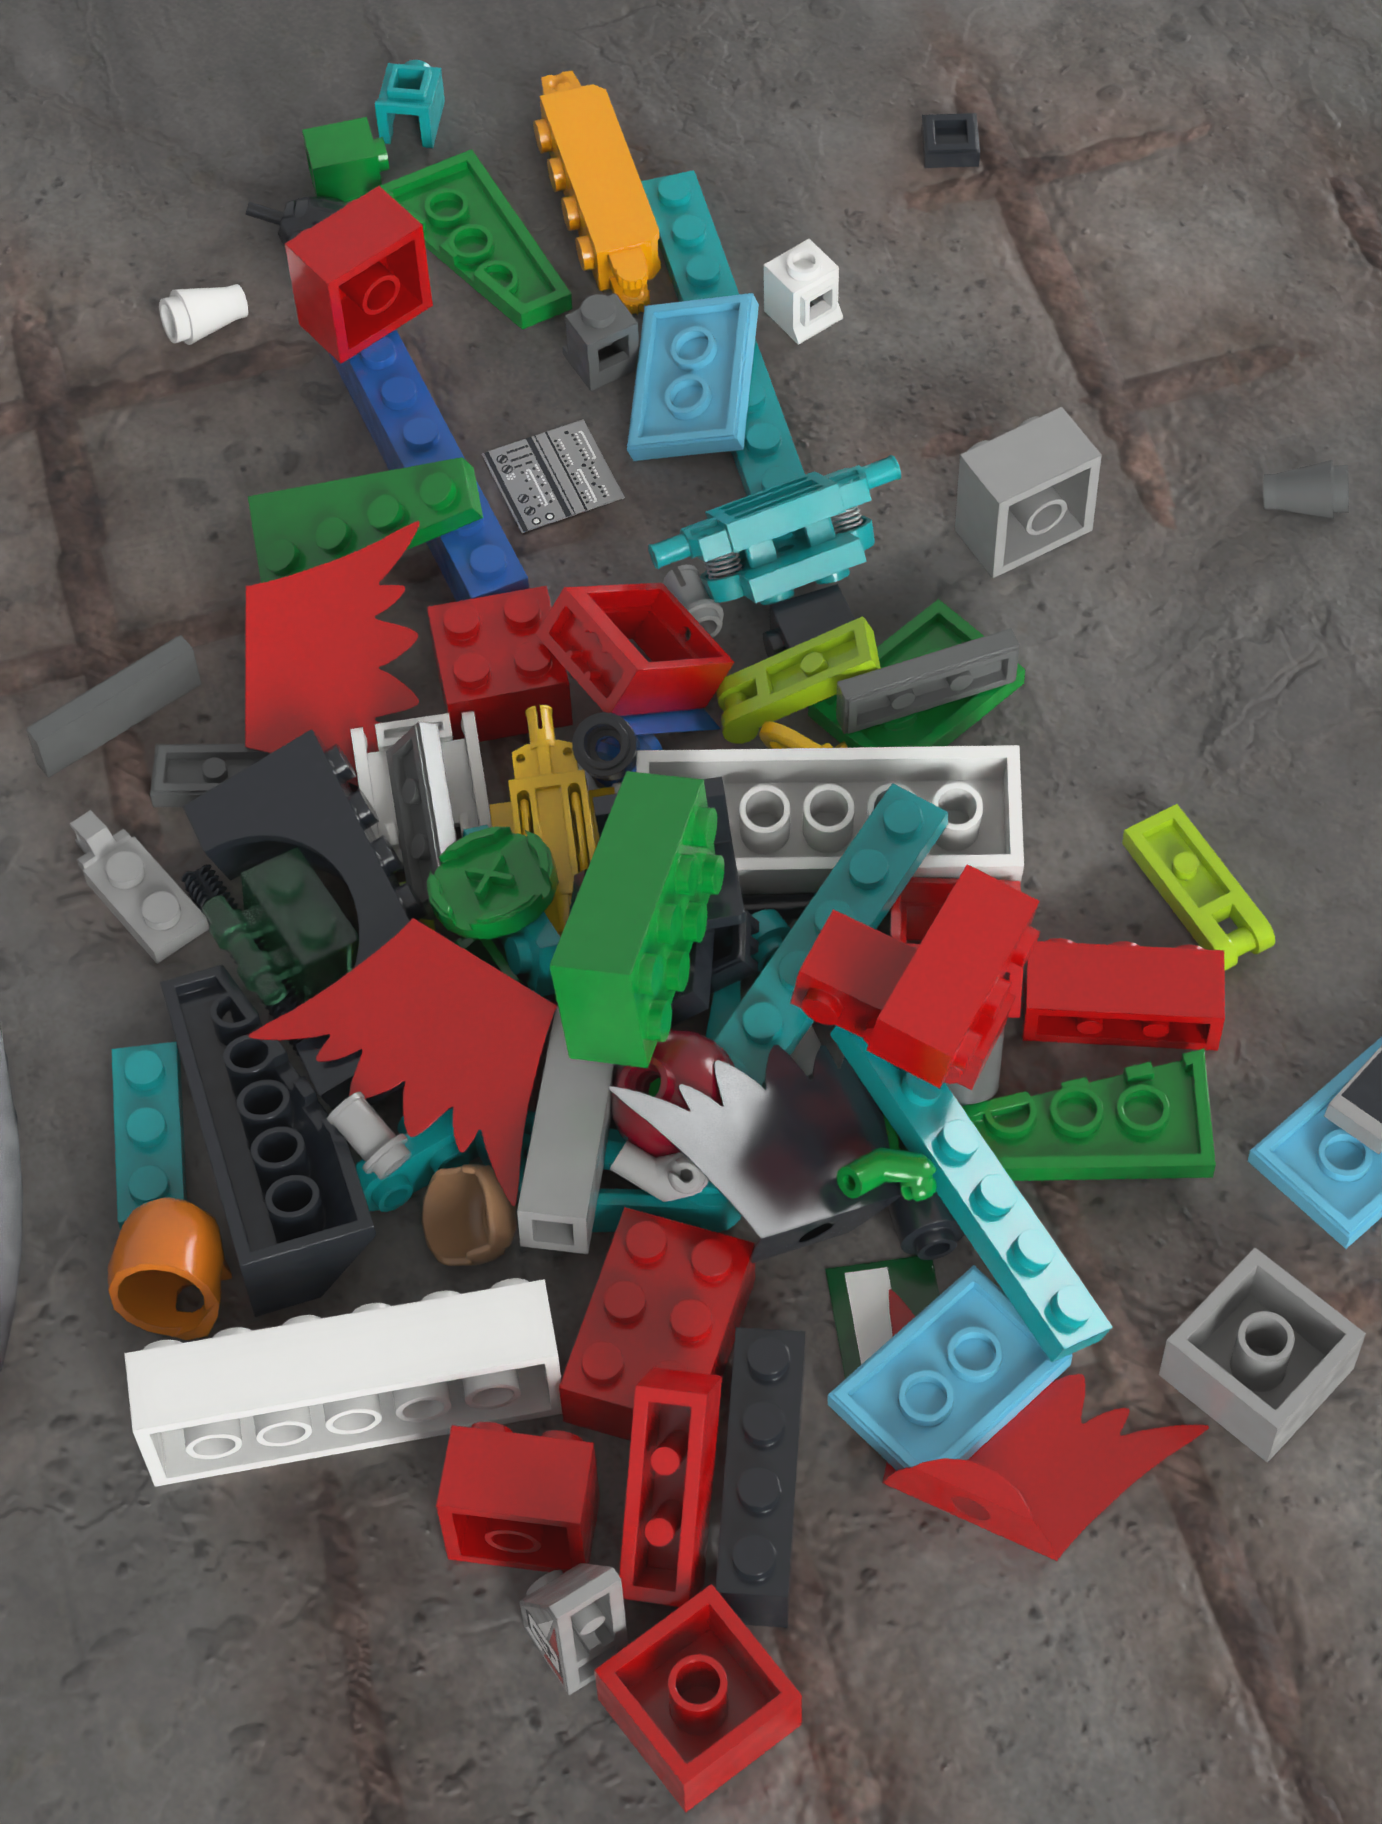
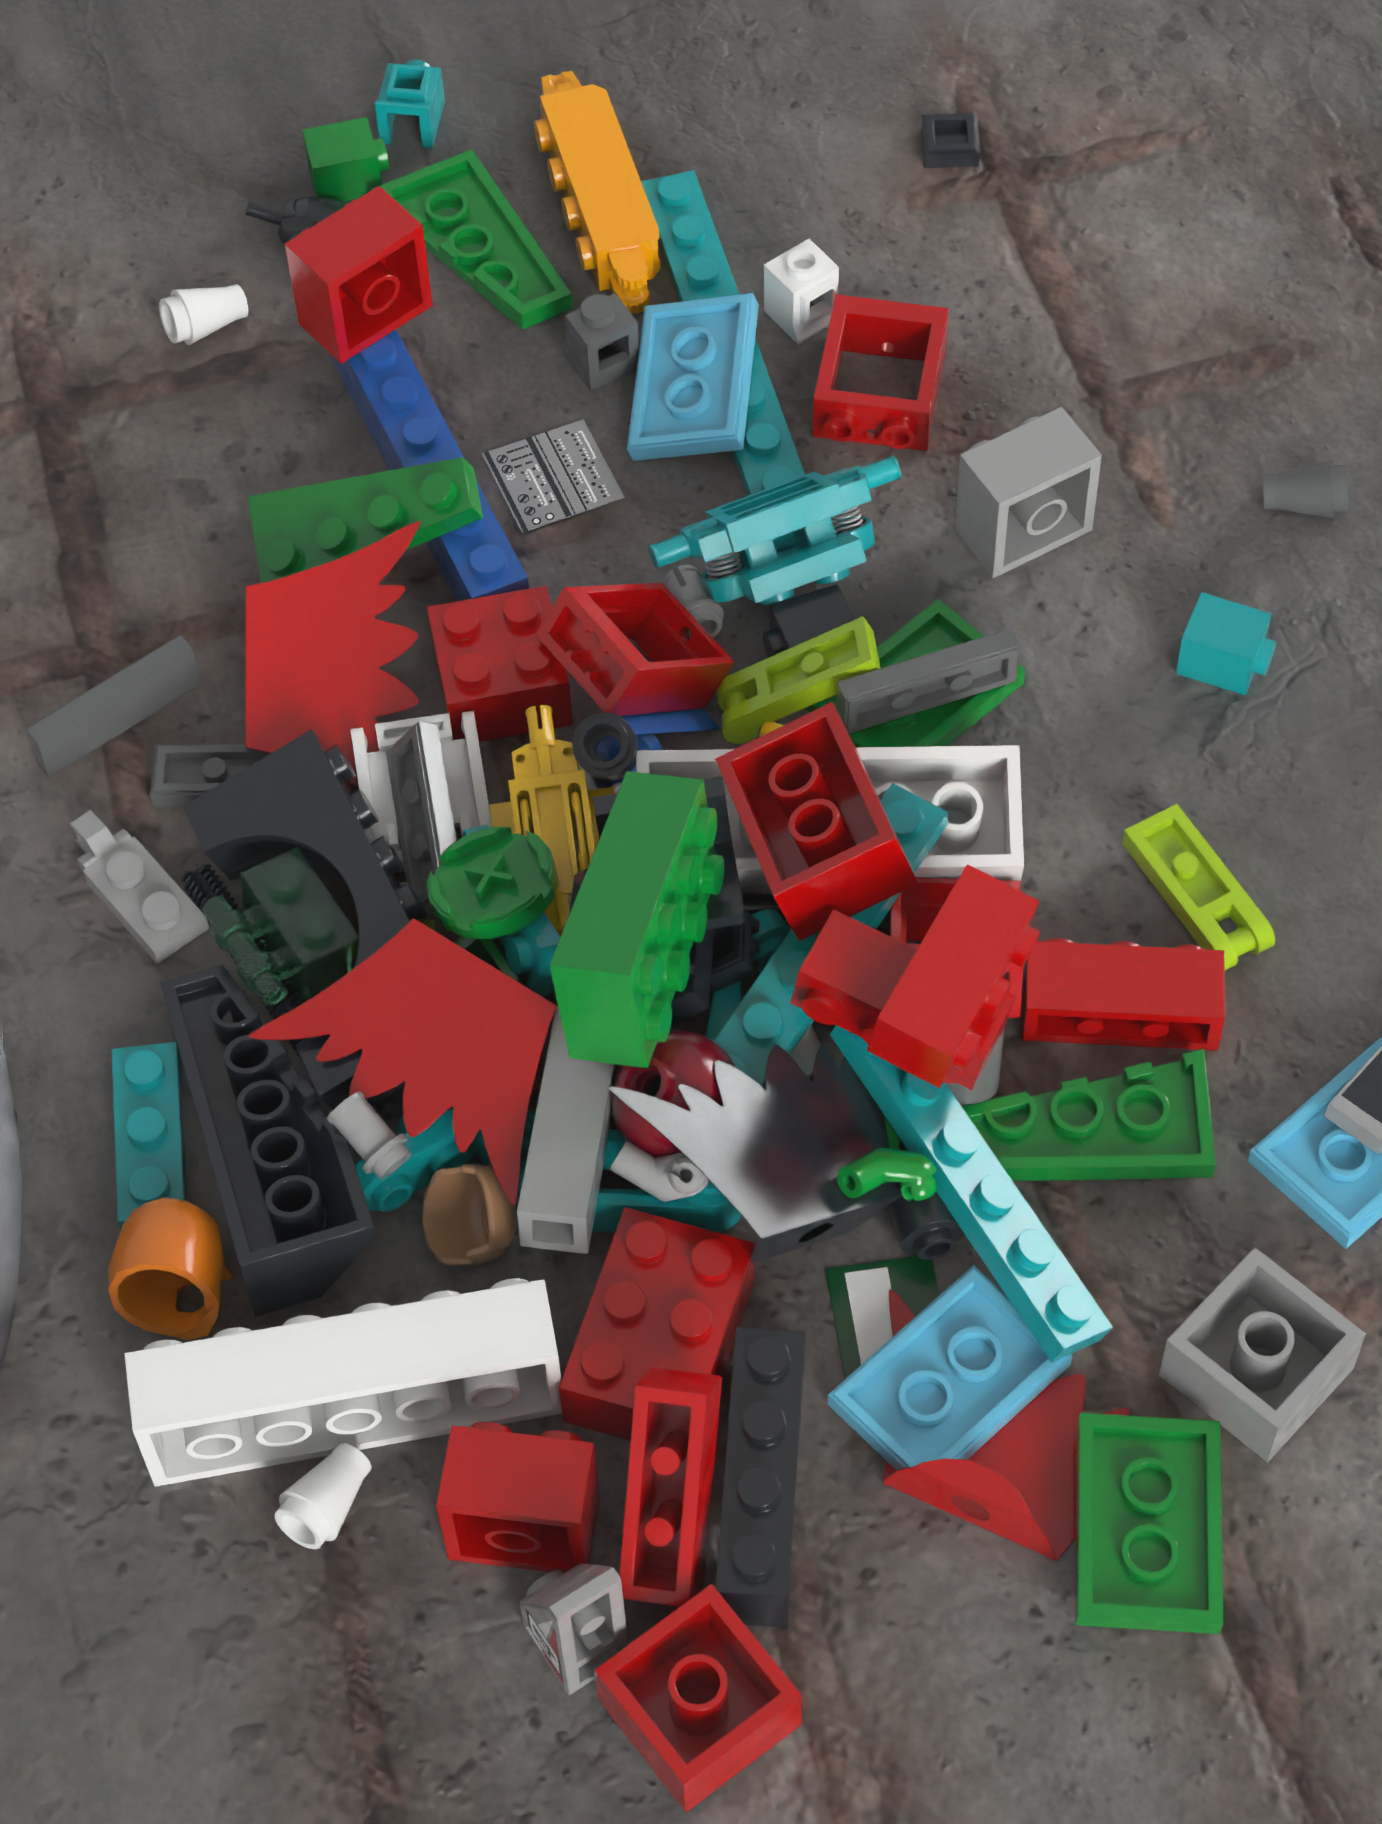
(321, 1499): none -> white cone
(815, 821): none -> red brick
(887, 331): none -> red window
(1148, 1523): none -> green plate
(1225, 644): none -> teal brick

